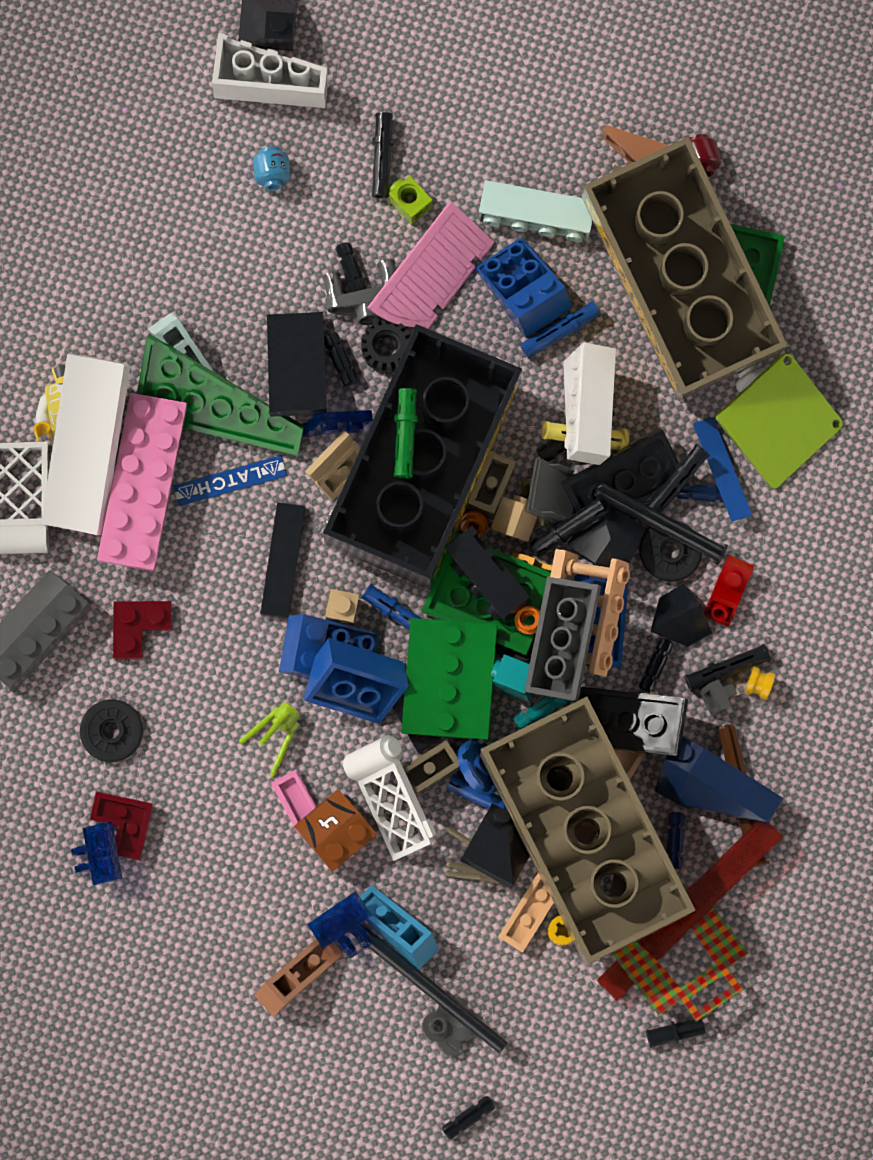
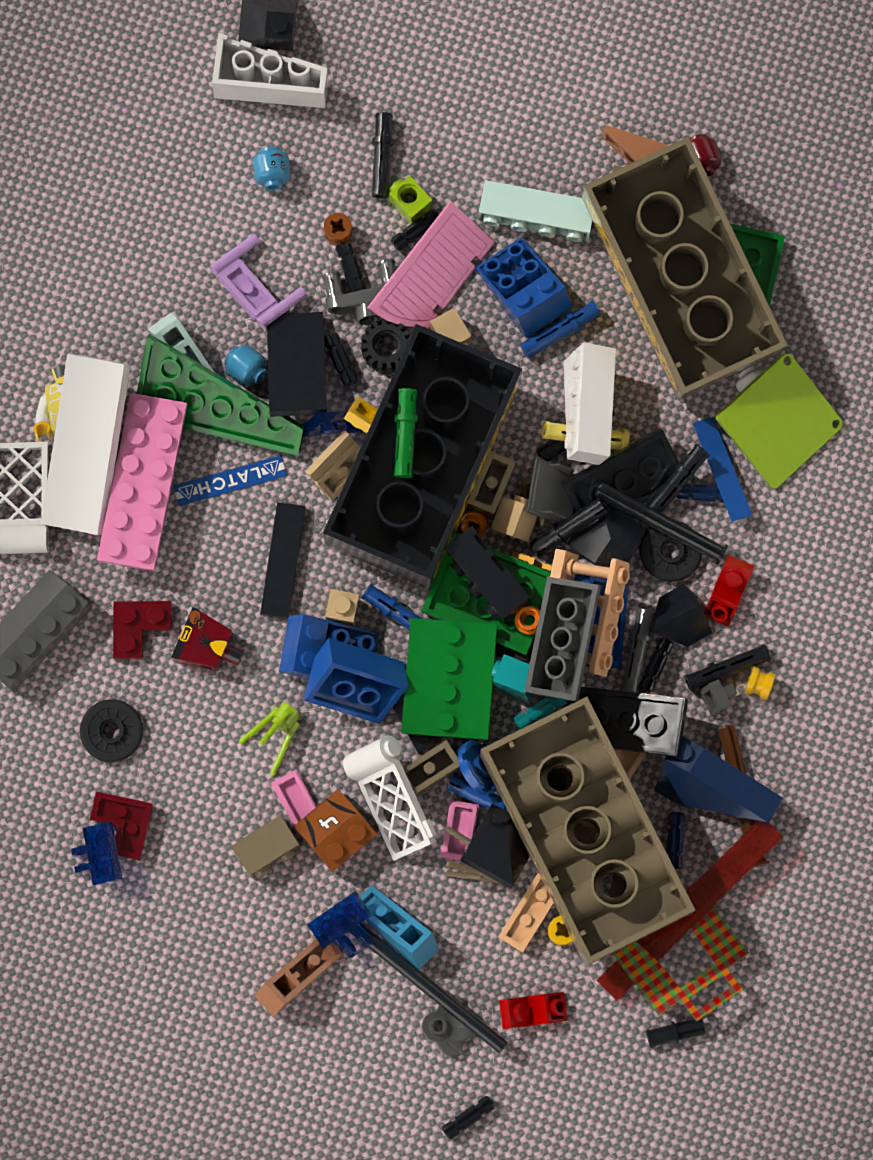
(205, 643): none -> dark red torso
(246, 365): none -> dark azure head
(248, 289): none -> lavender plate
(266, 847): none -> dark tan brick
(337, 234): none -> dark orange wheel
(361, 414): none -> yellow plate
(414, 230): none -> black axle
(451, 326): none -> tan brick
(461, 818): none -> bright pink tile
(533, 1010): none -> red slope
(639, 641): none -> dark grey pin

